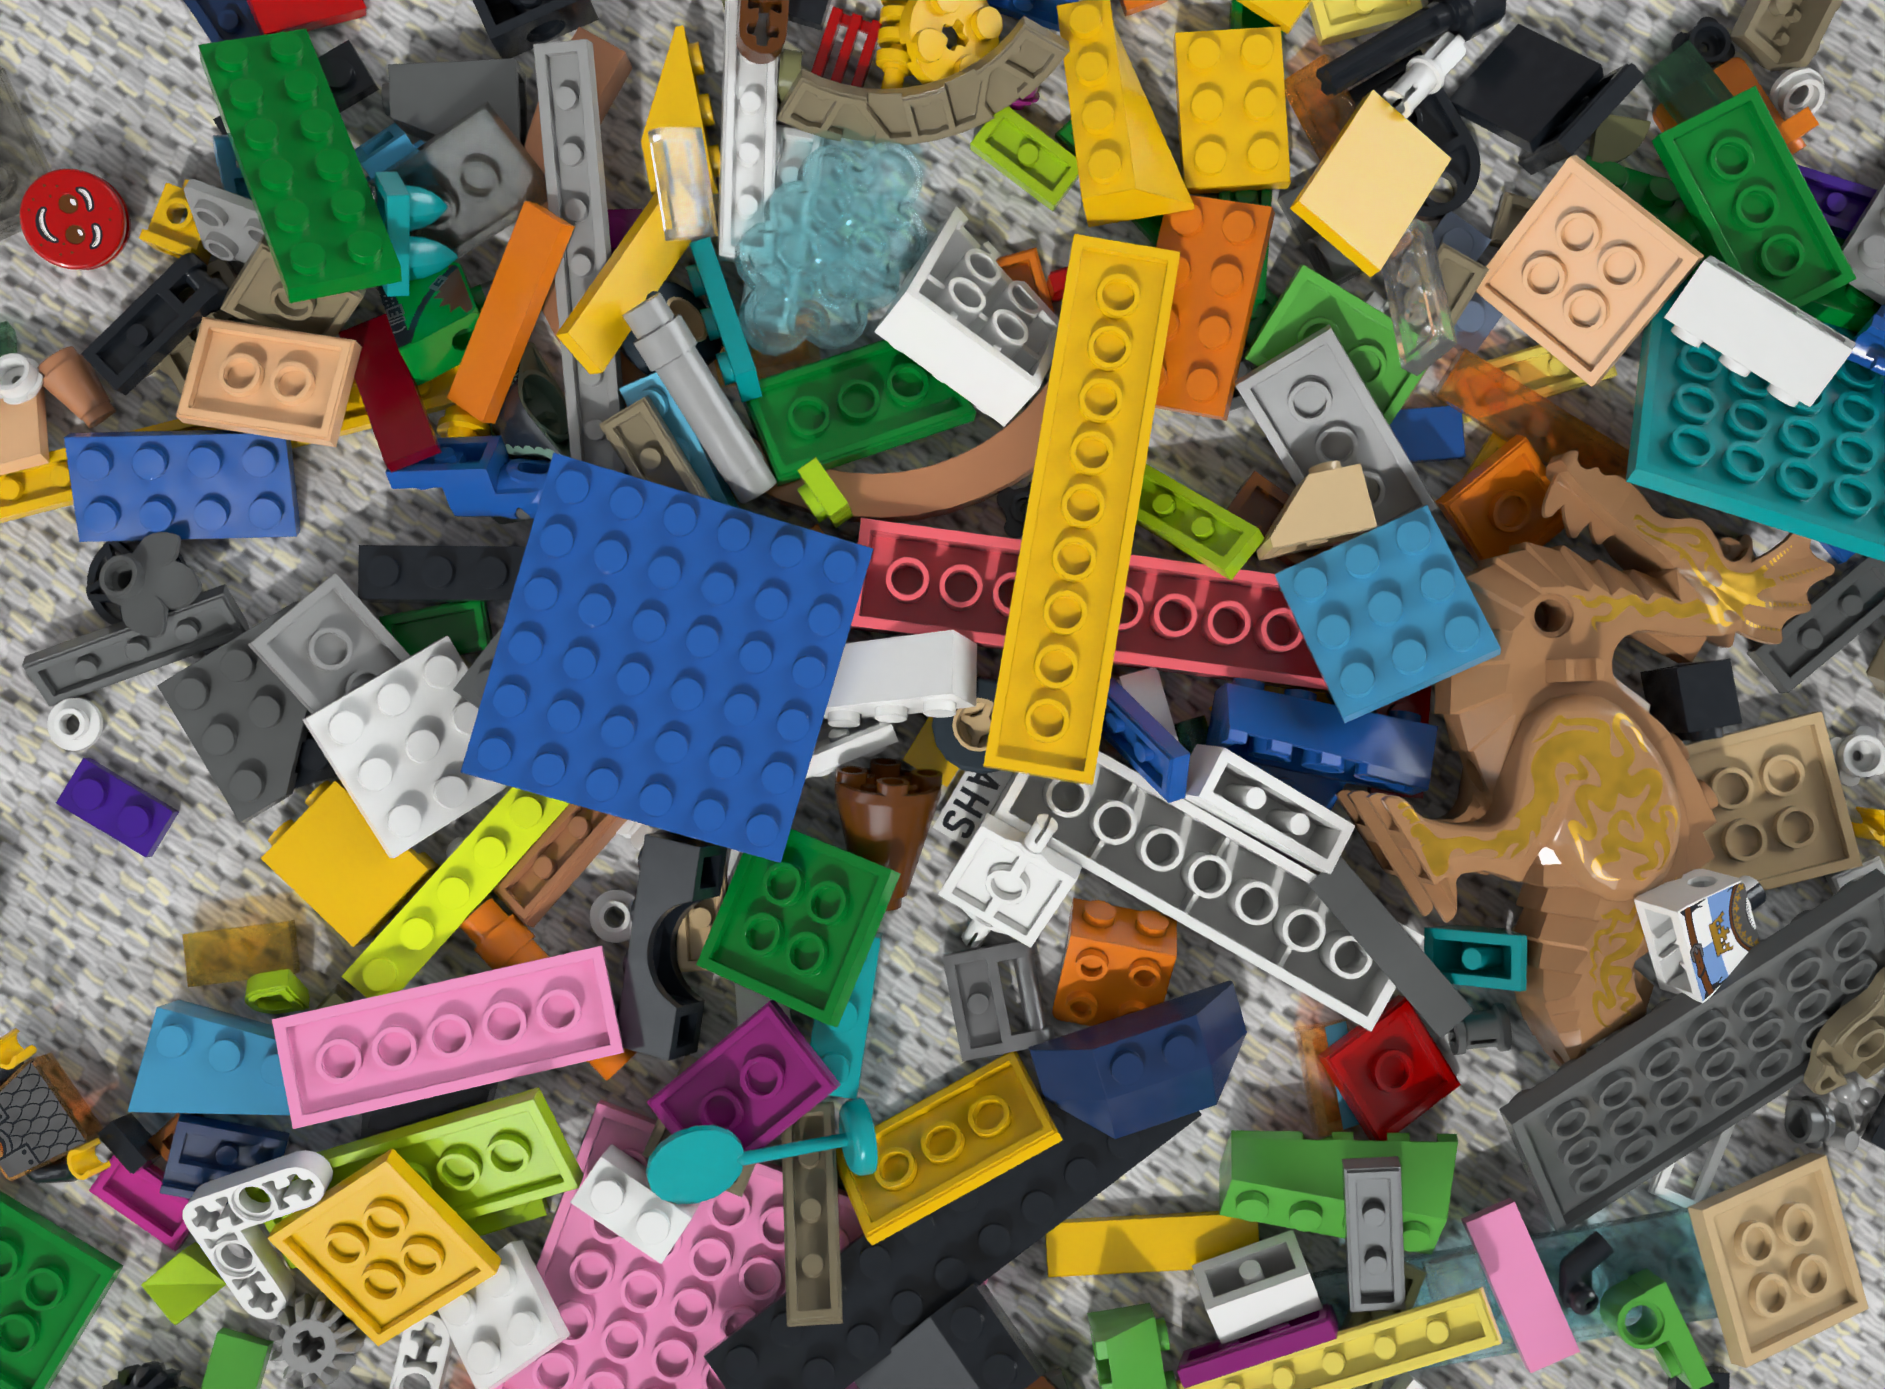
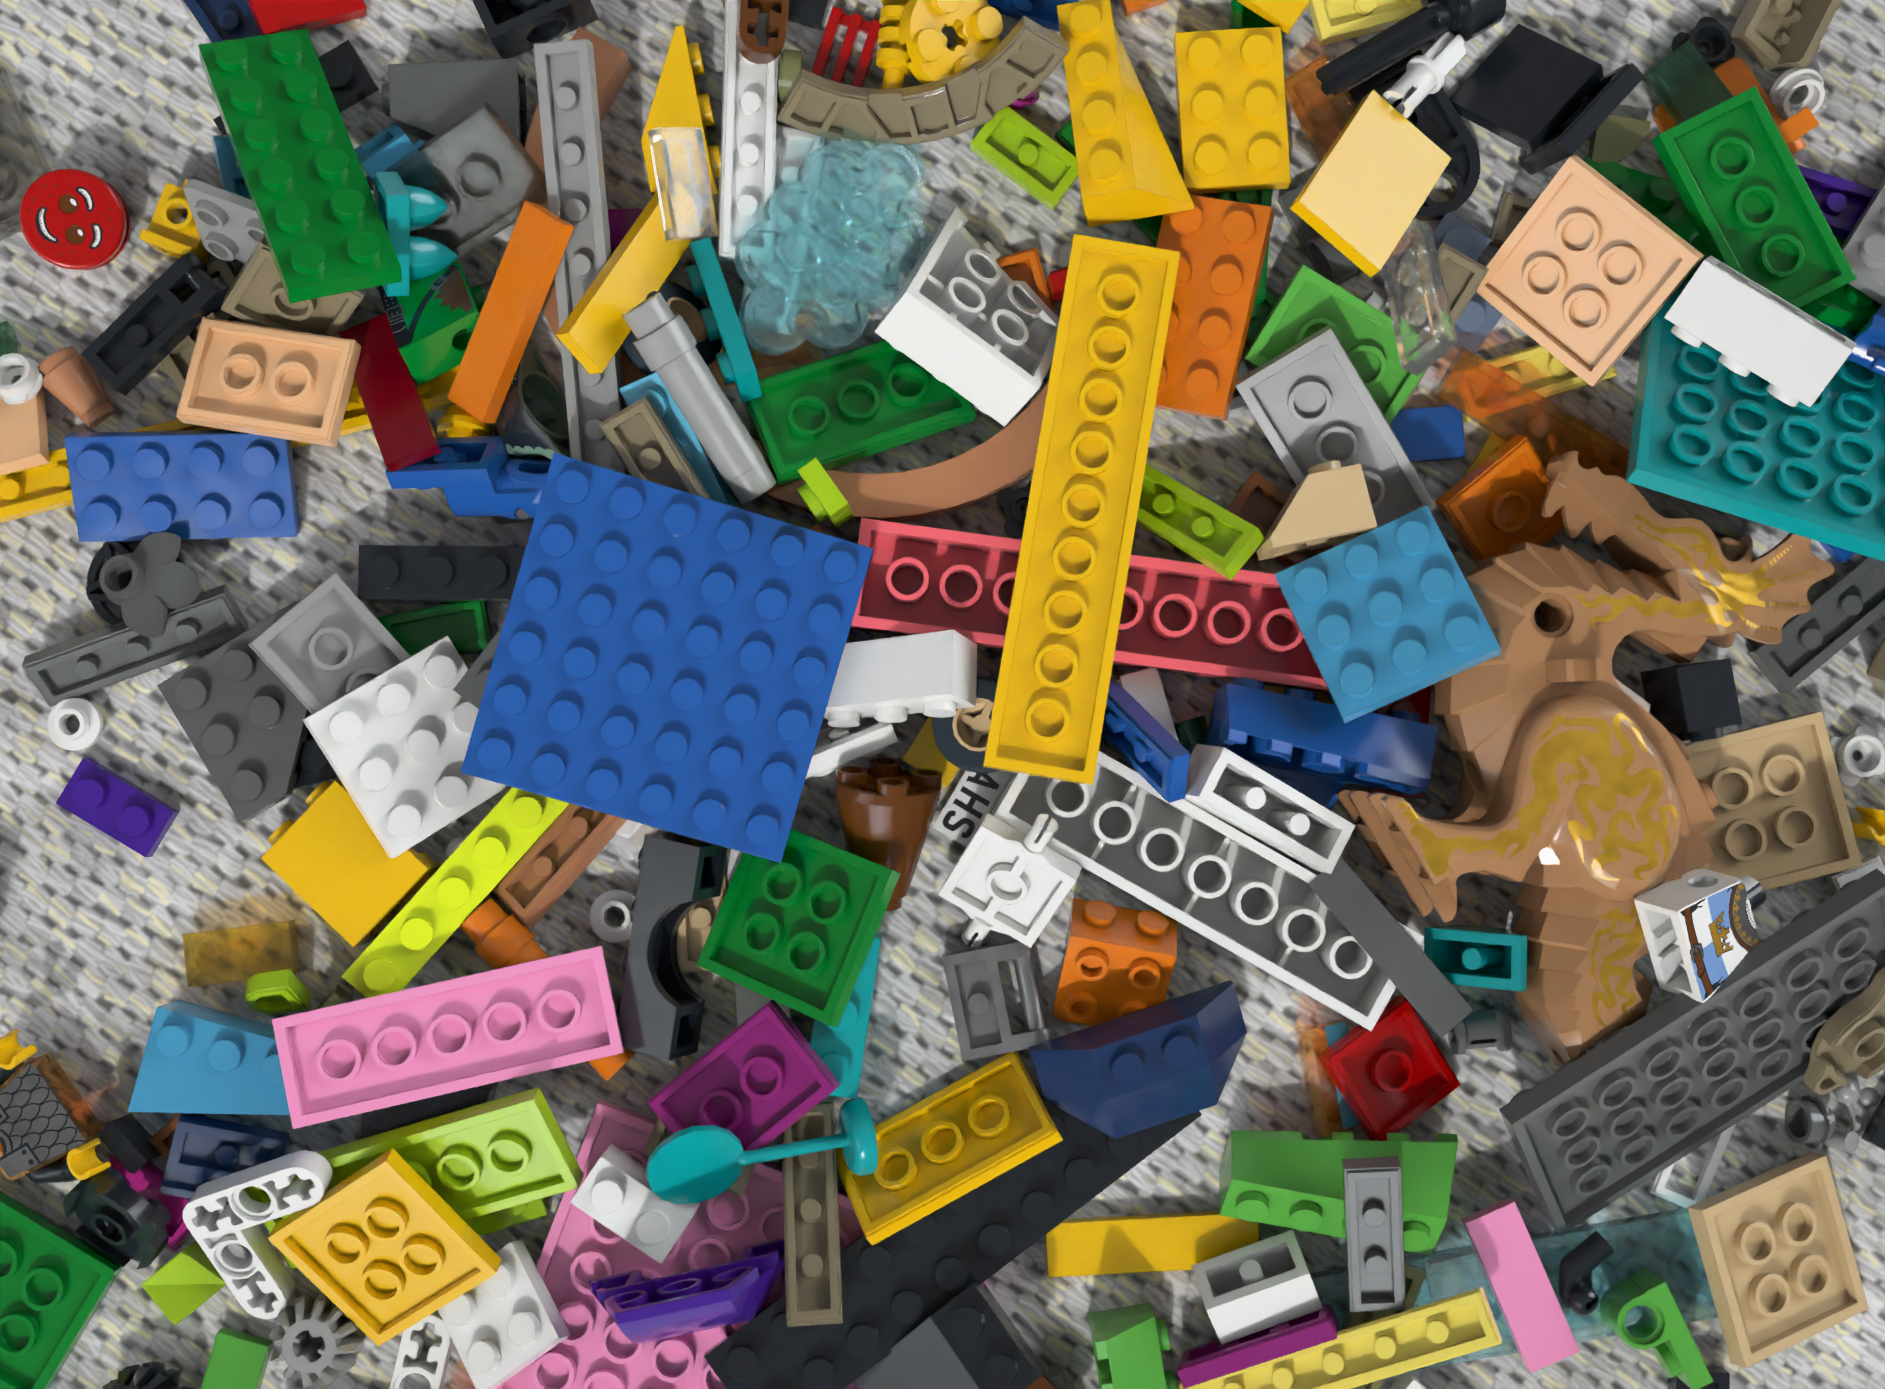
(118, 1219): none -> black plate
(693, 1298): none -> dark purple wedge

